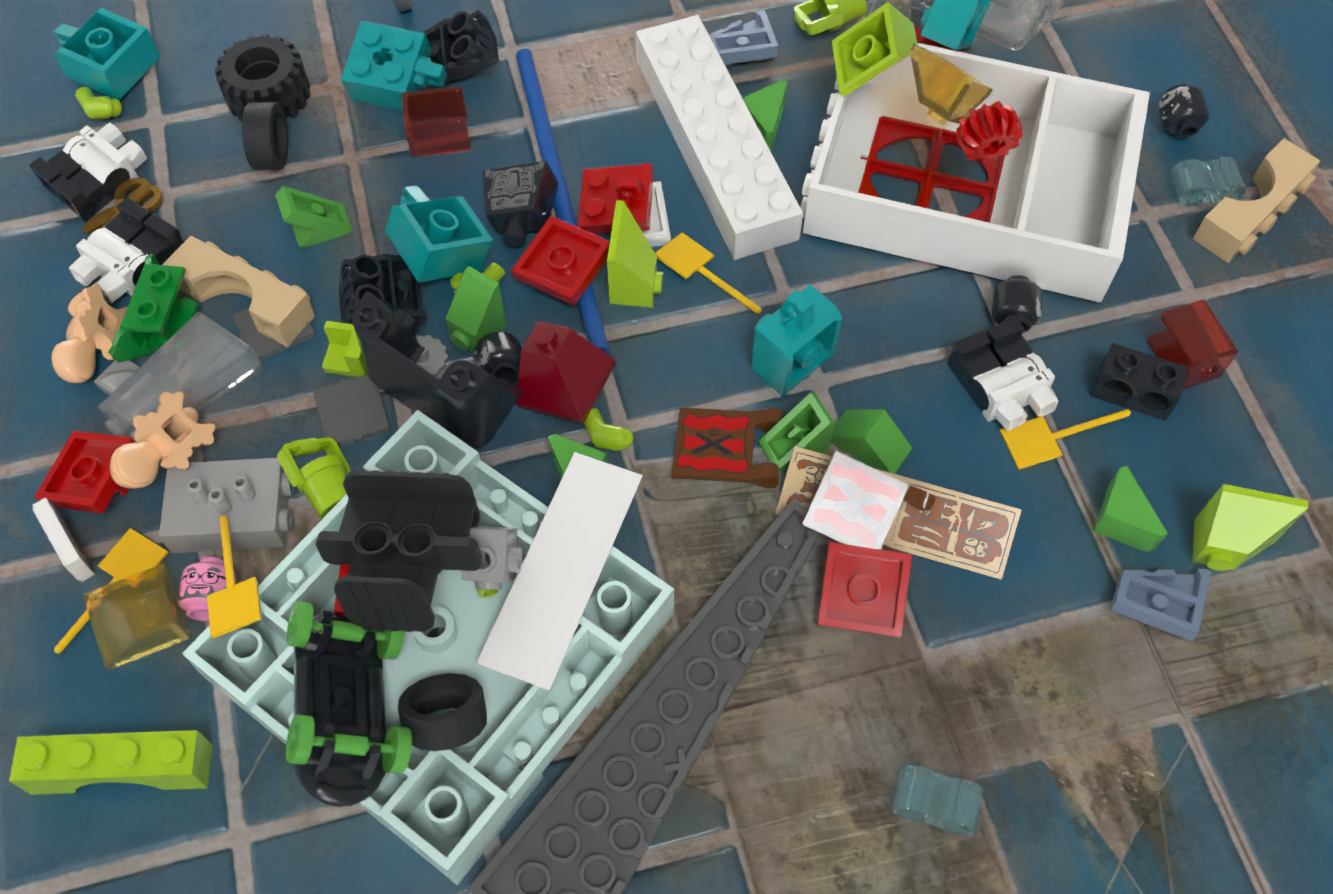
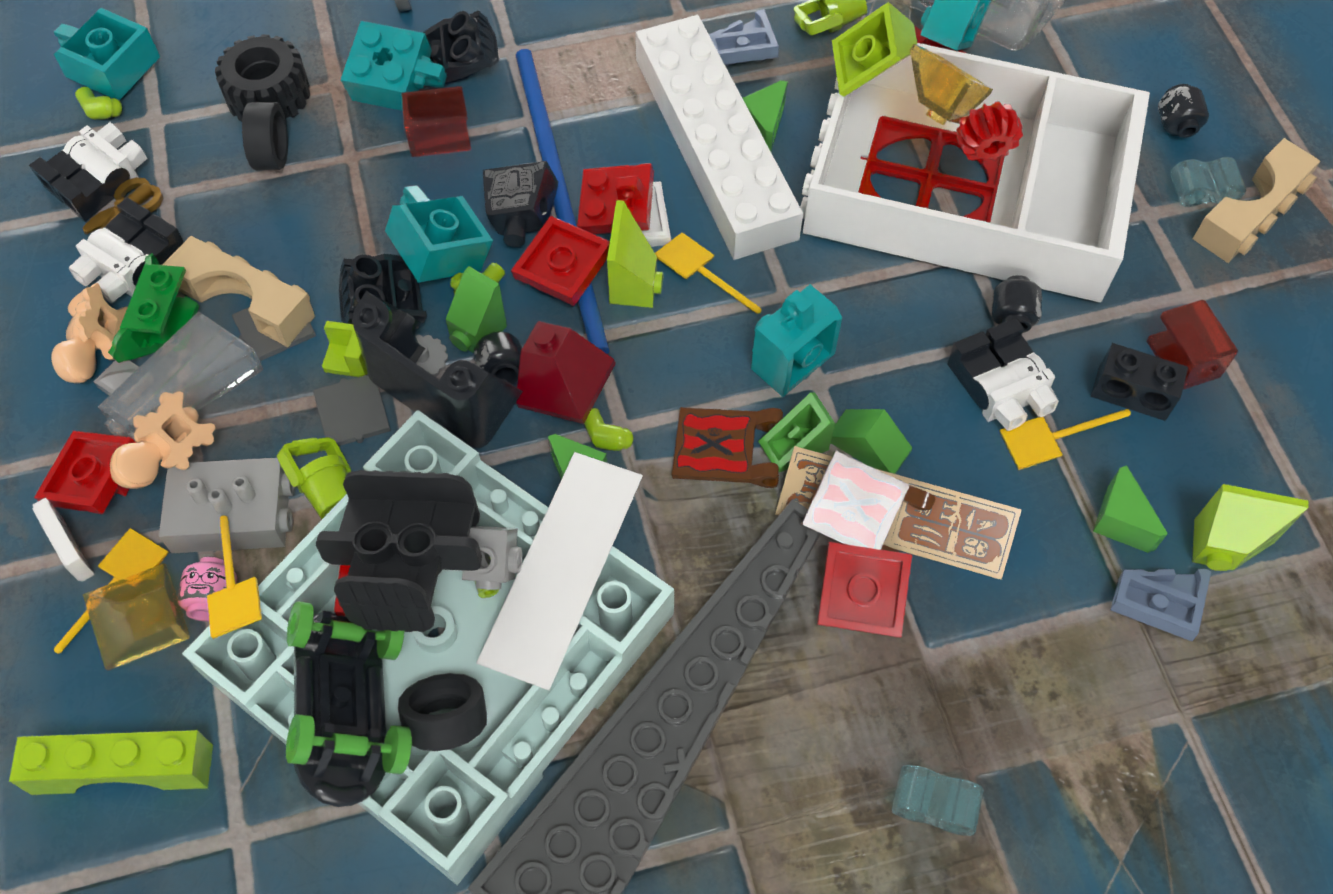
(312, 217): bright green slope -> none

